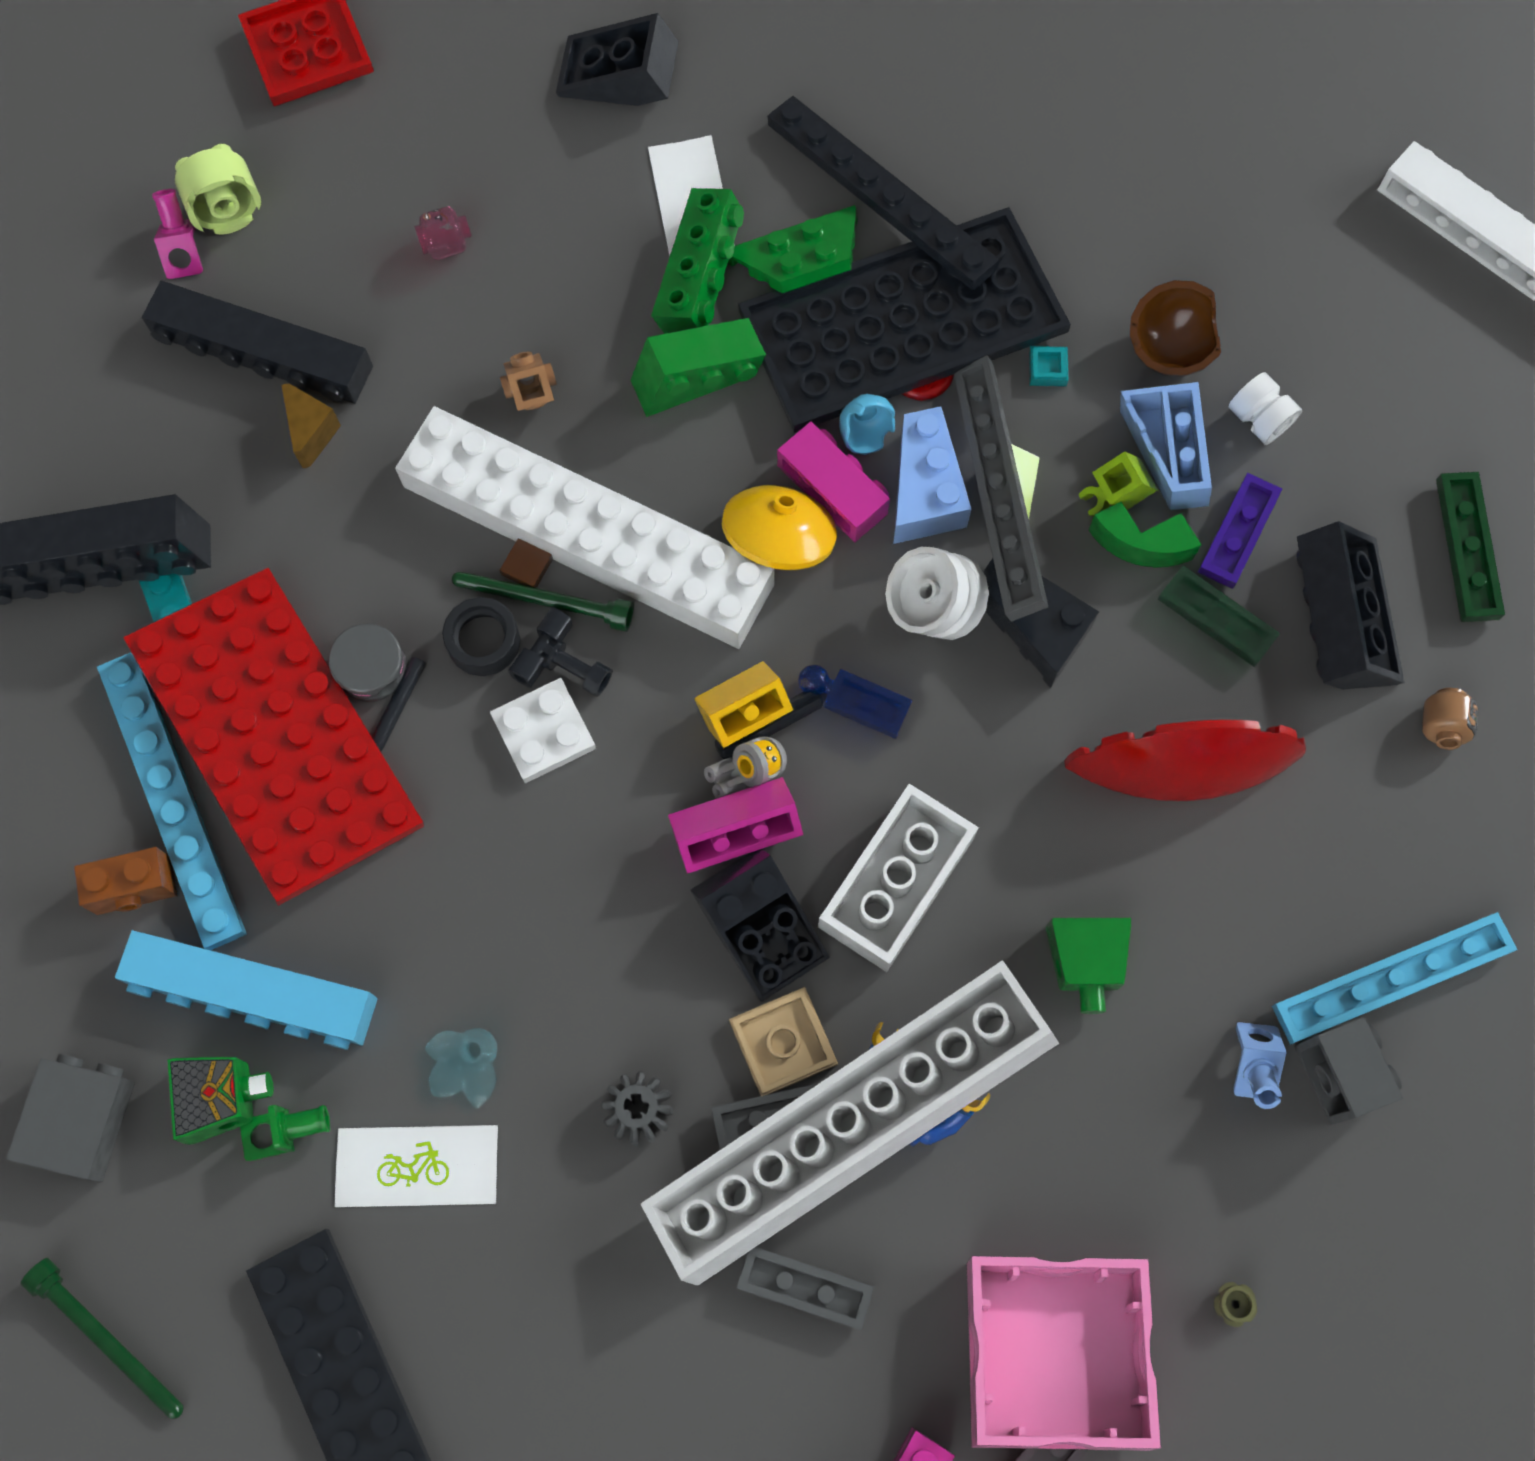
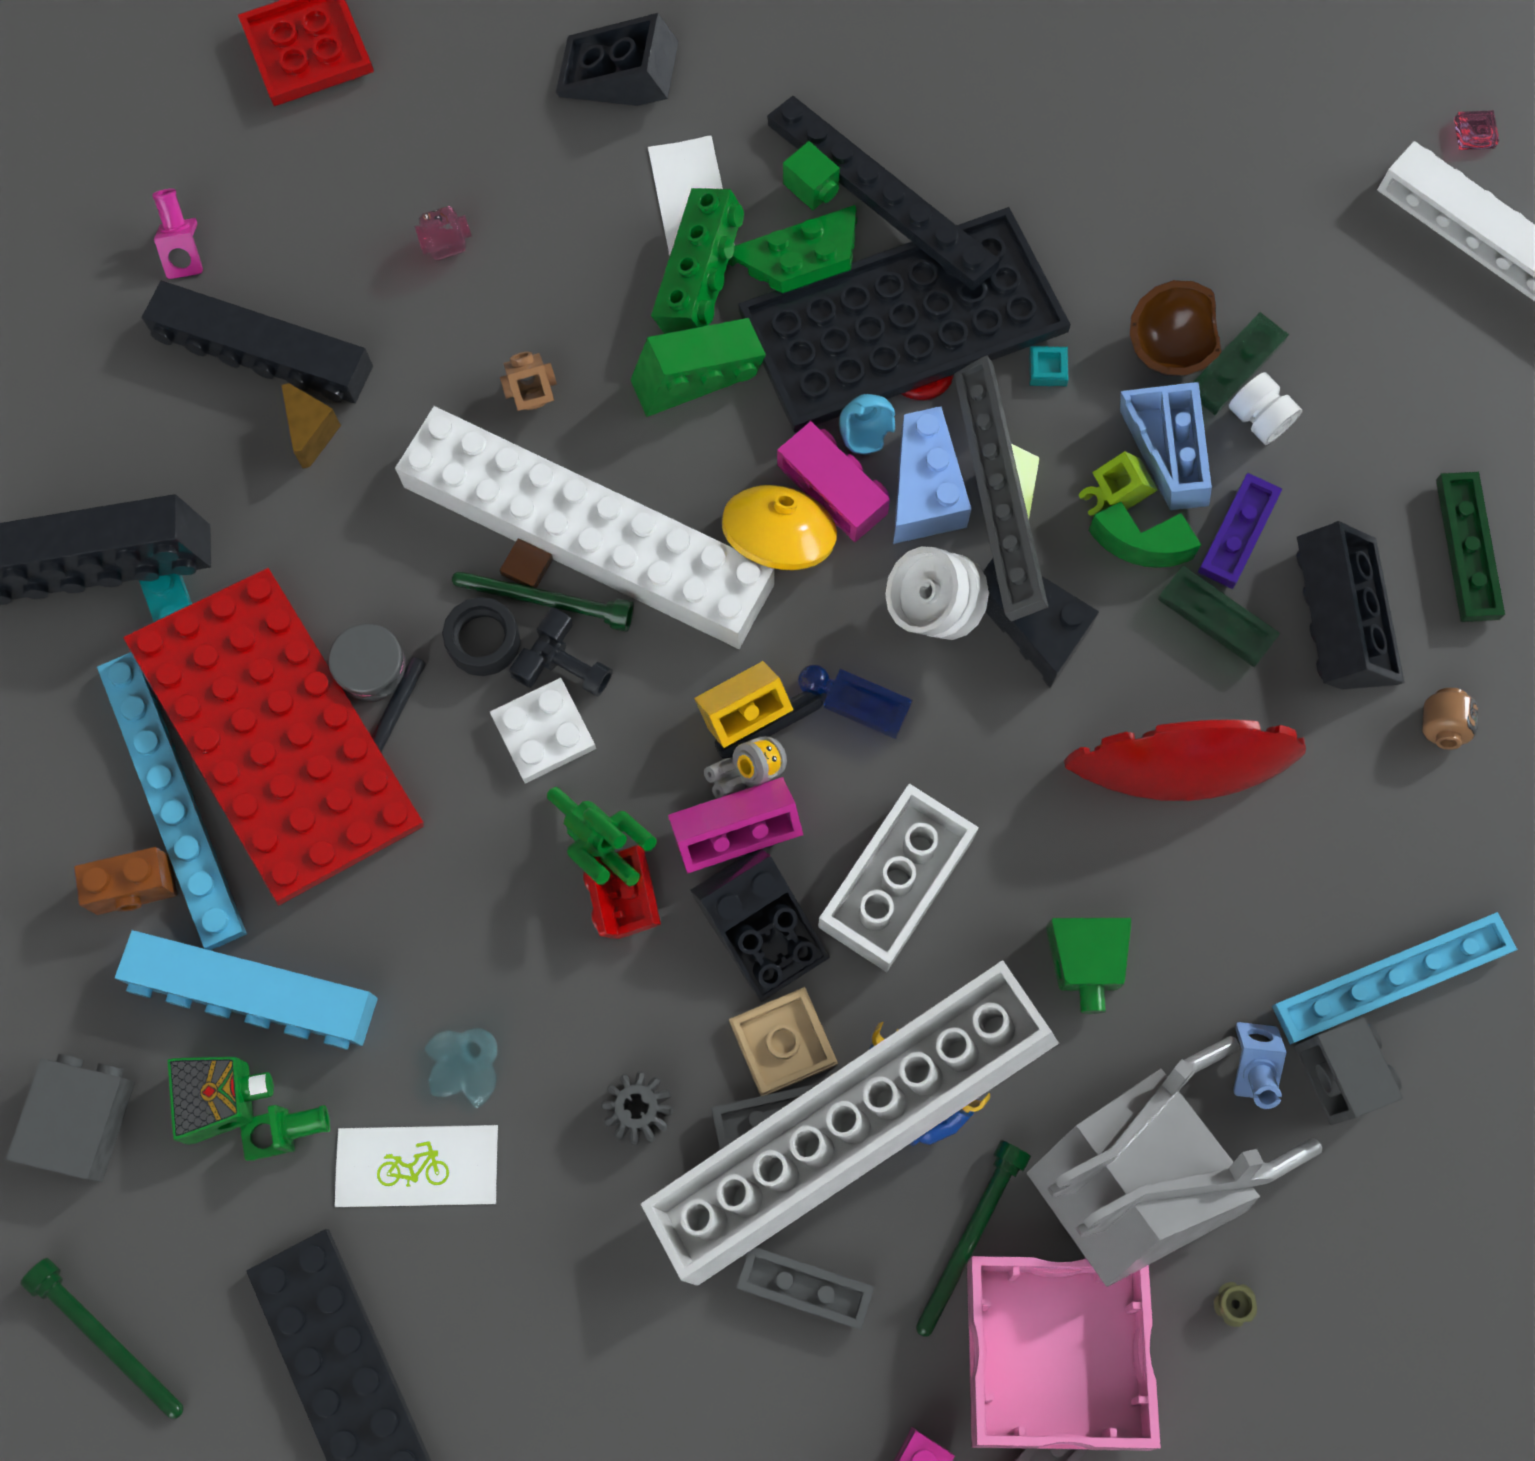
(217, 190): yellowish green brick -> none
(599, 836): none -> green plant
(622, 908): none -> red bracket
(811, 176): none -> green brick
(1007, 1163): none -> dark green piece
(1151, 1173): none -> light grey piece
(1239, 362): none -> clear green plate
(1476, 130): none -> clear pink tile

